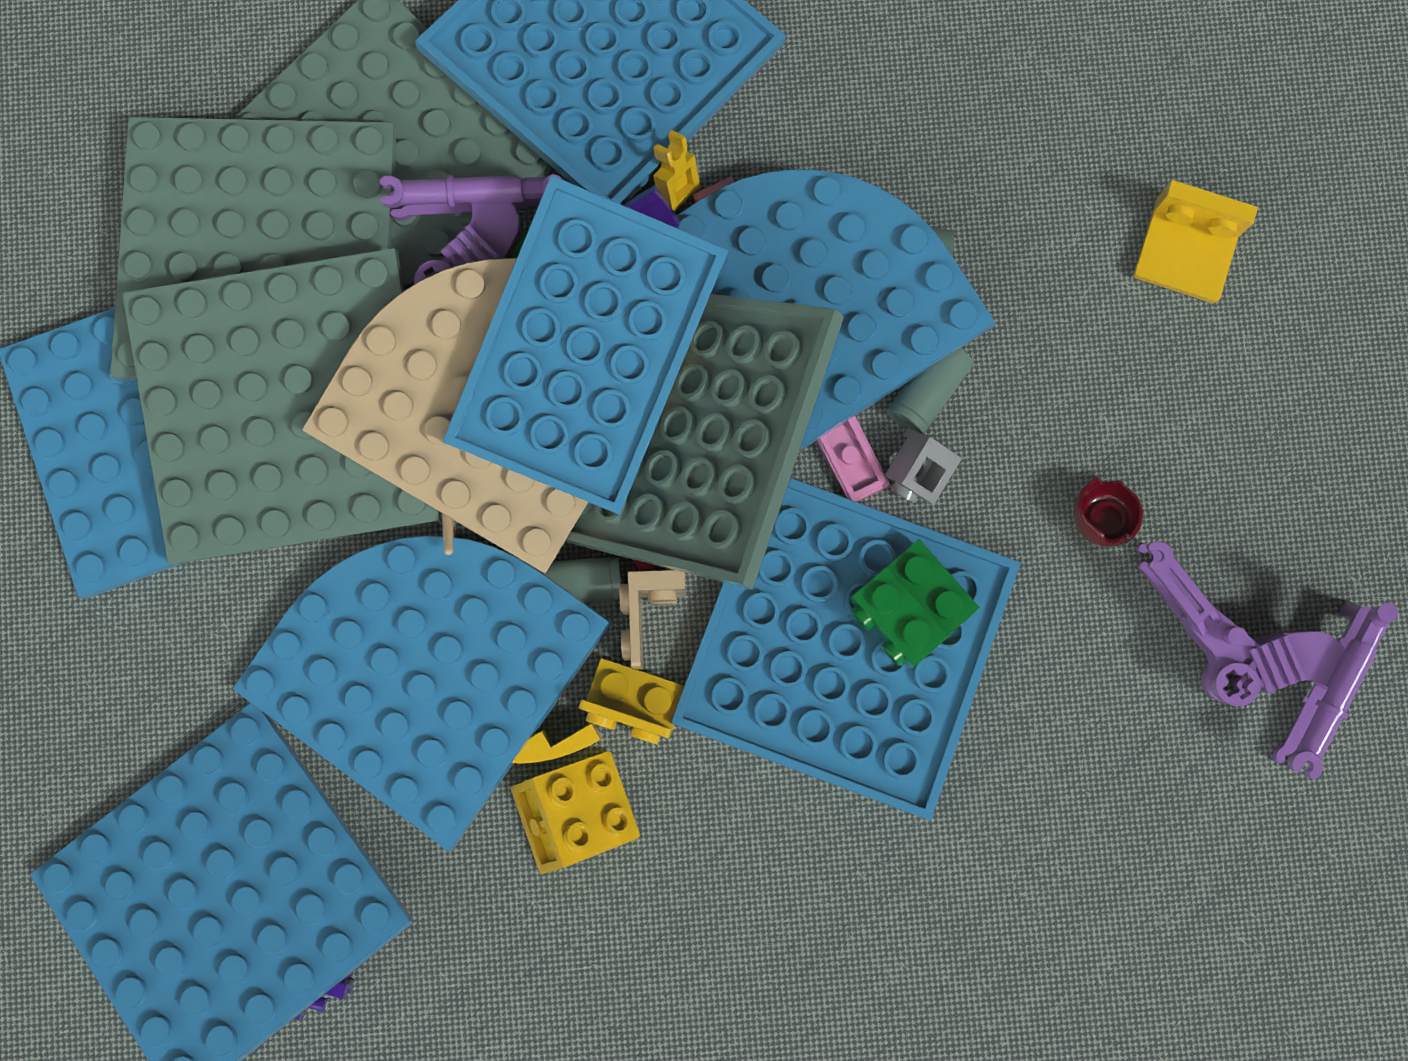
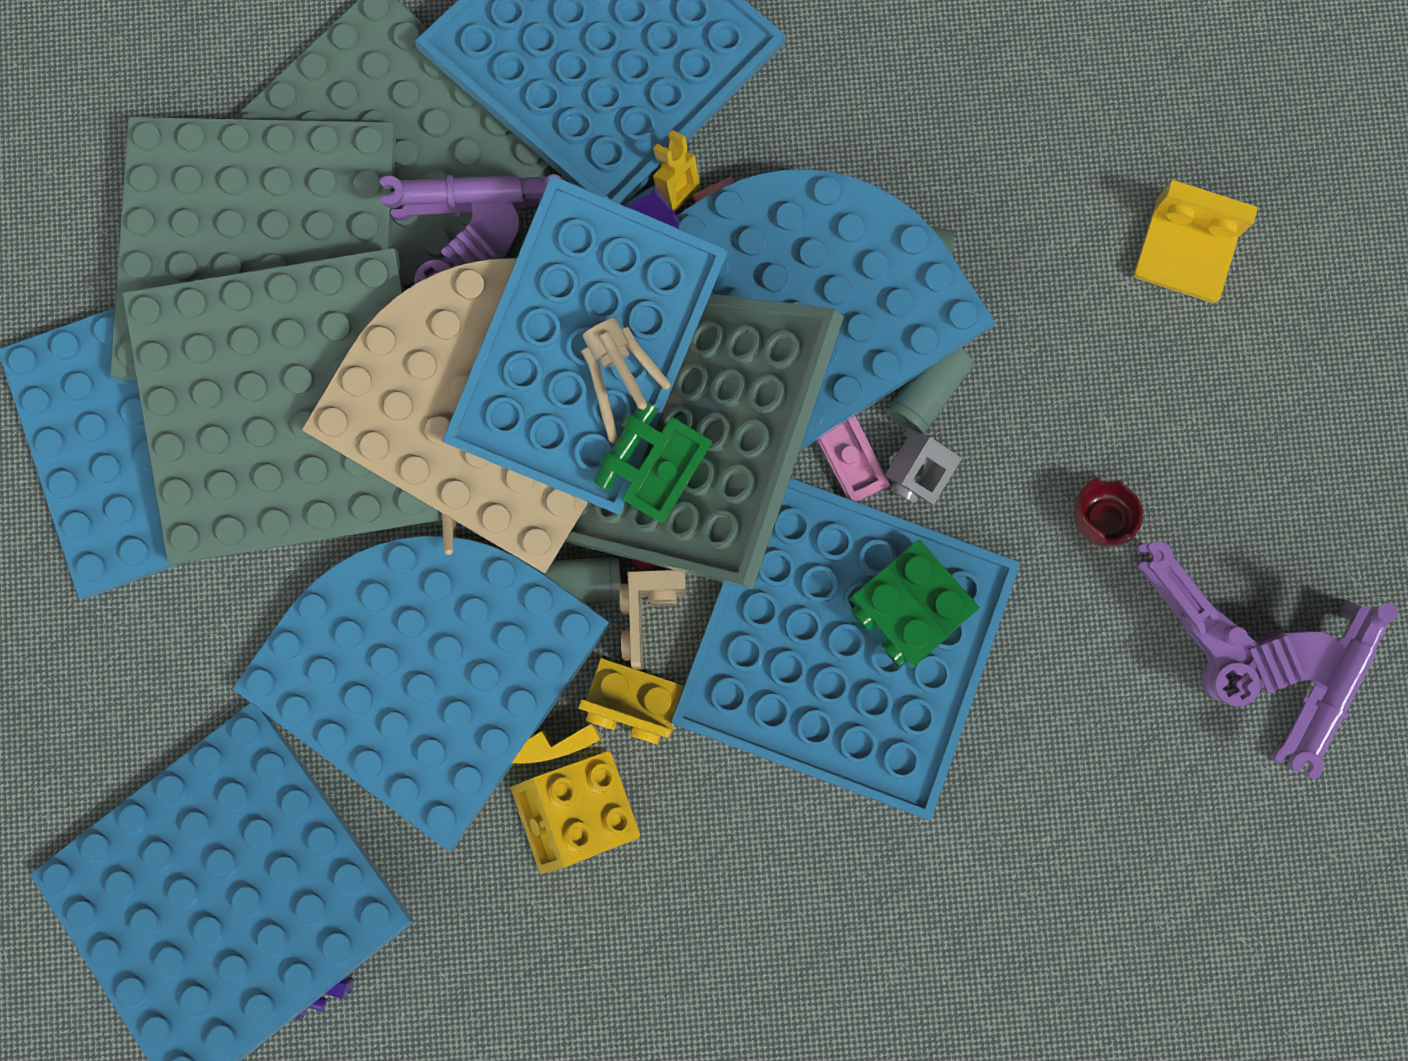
(608, 344): none -> tan plant
(664, 471): none -> green plate

